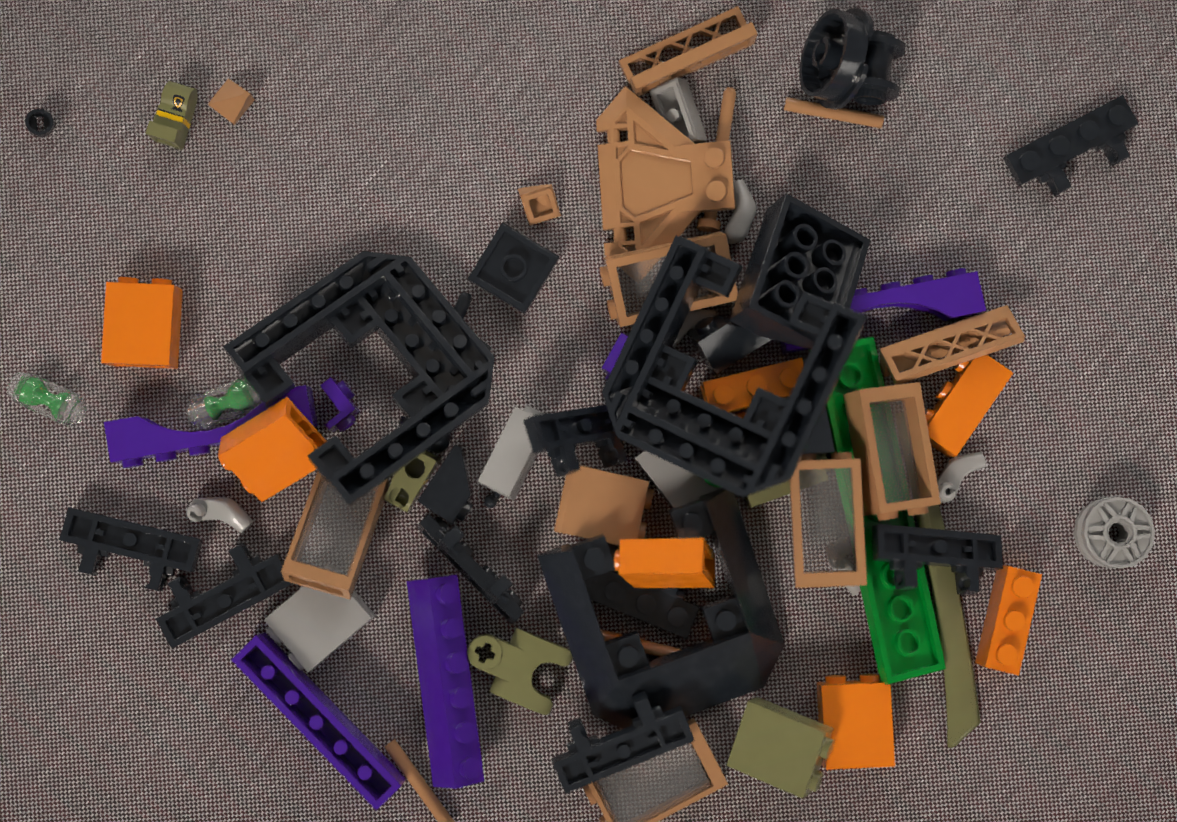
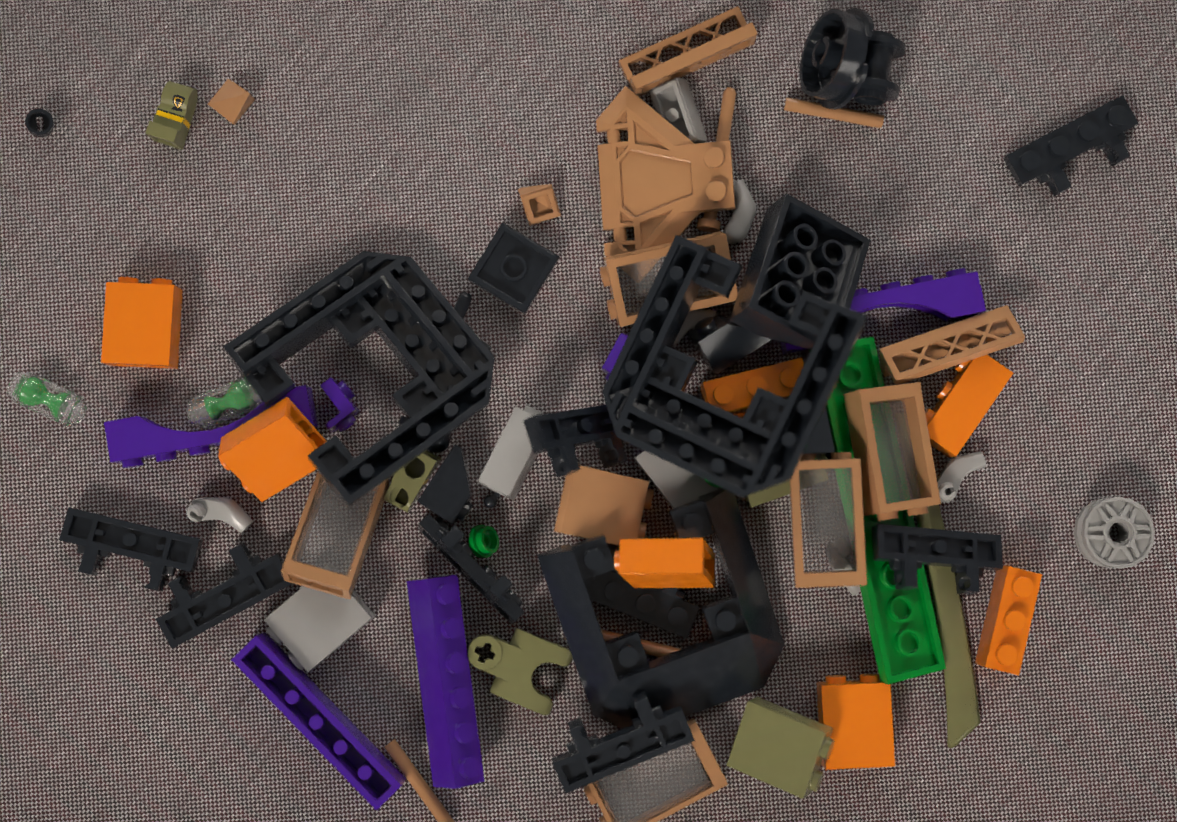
(483, 541): none -> green plate

